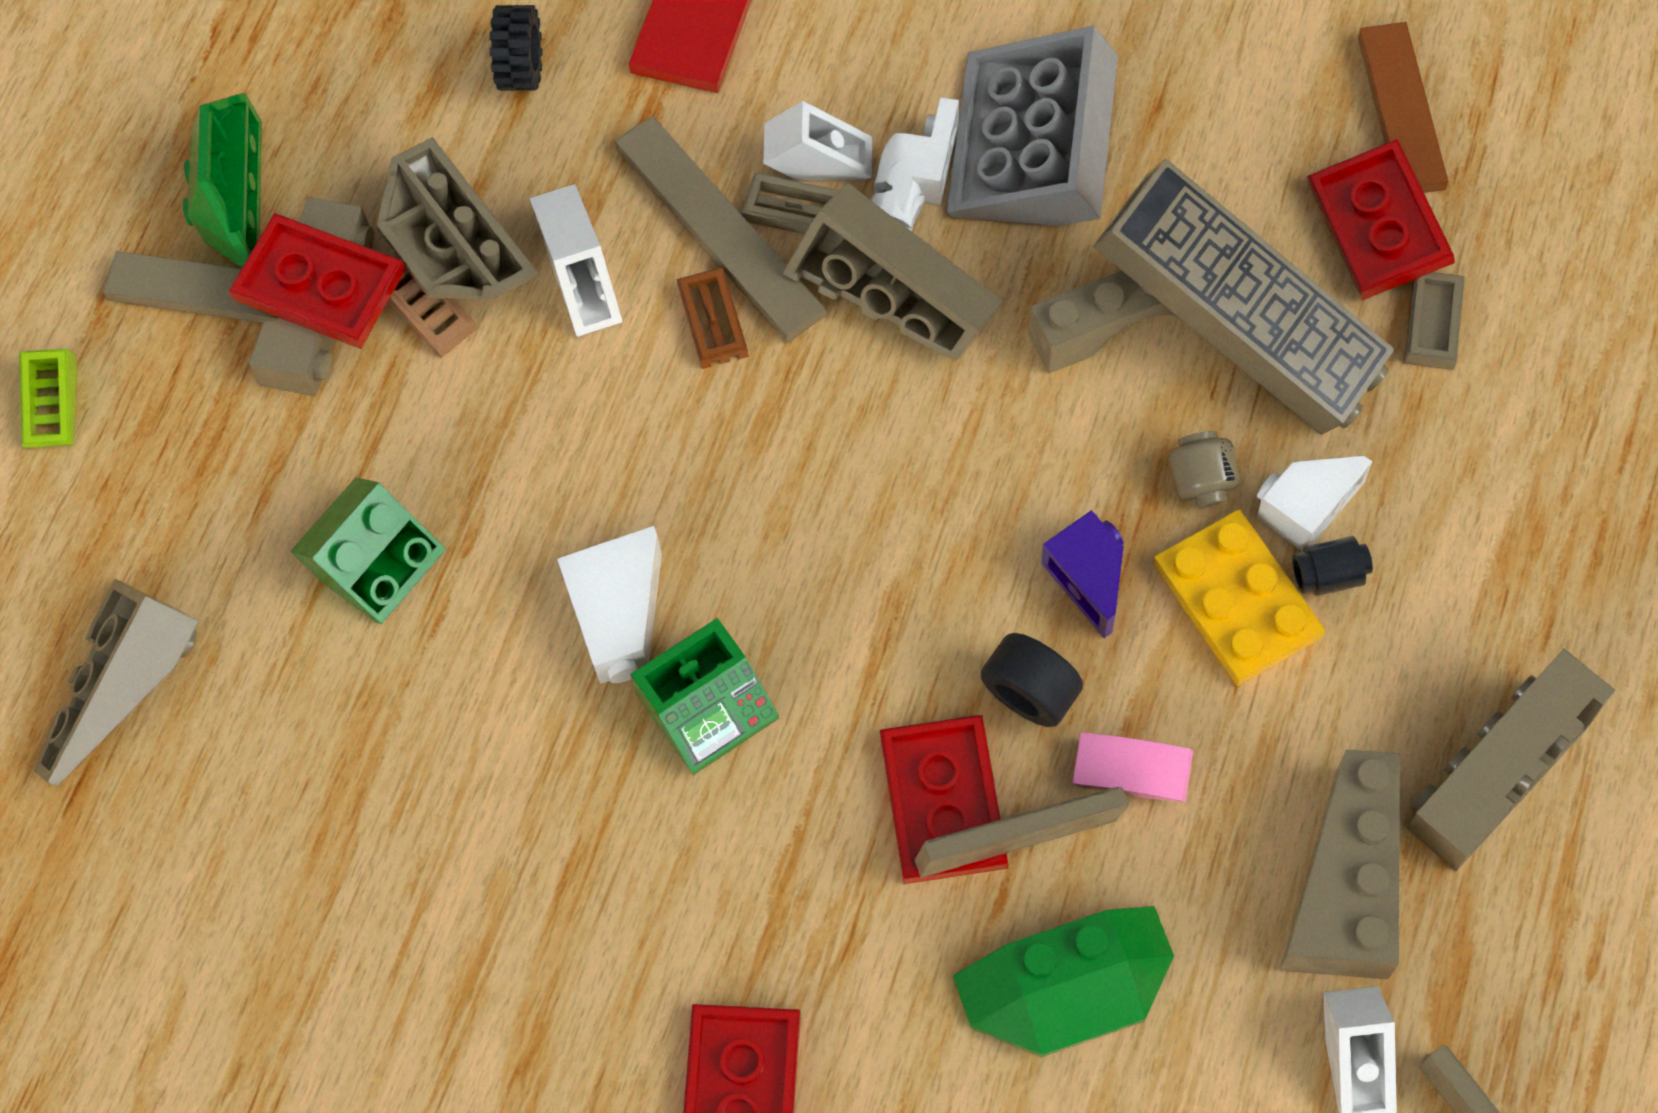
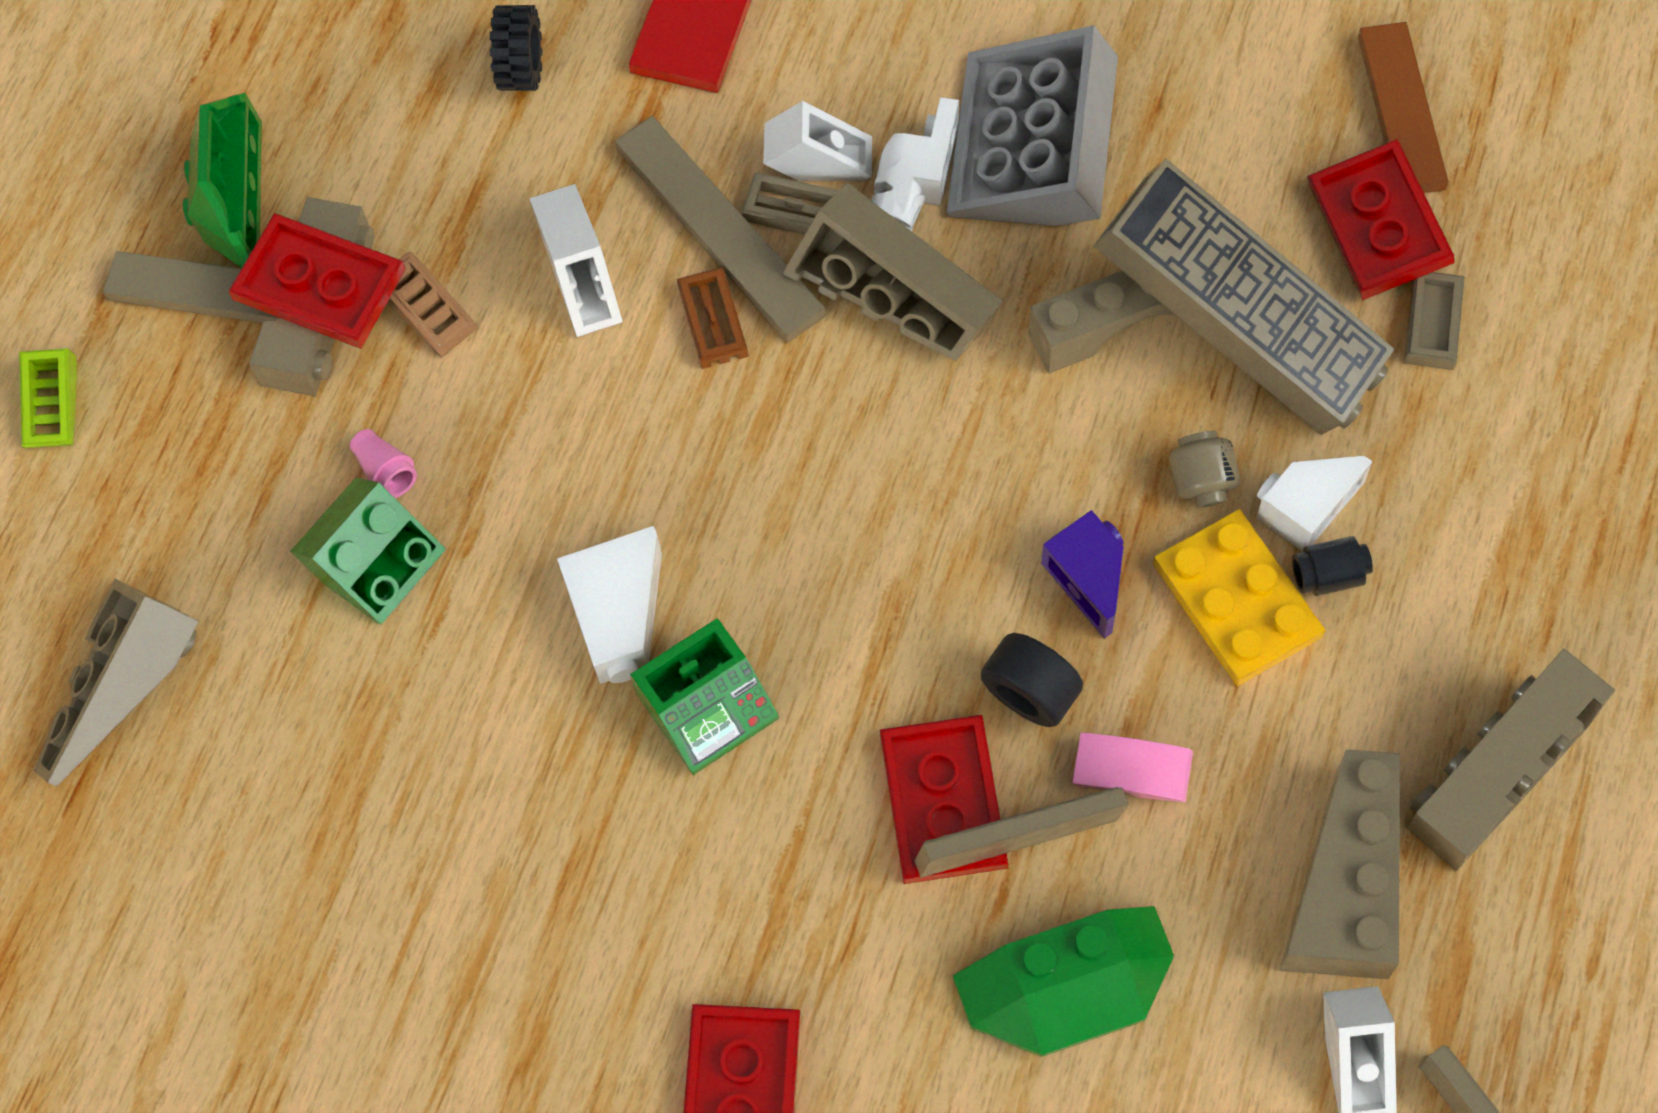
(384, 462): none -> bright pink cone
(447, 230): dark tan wedge -> none

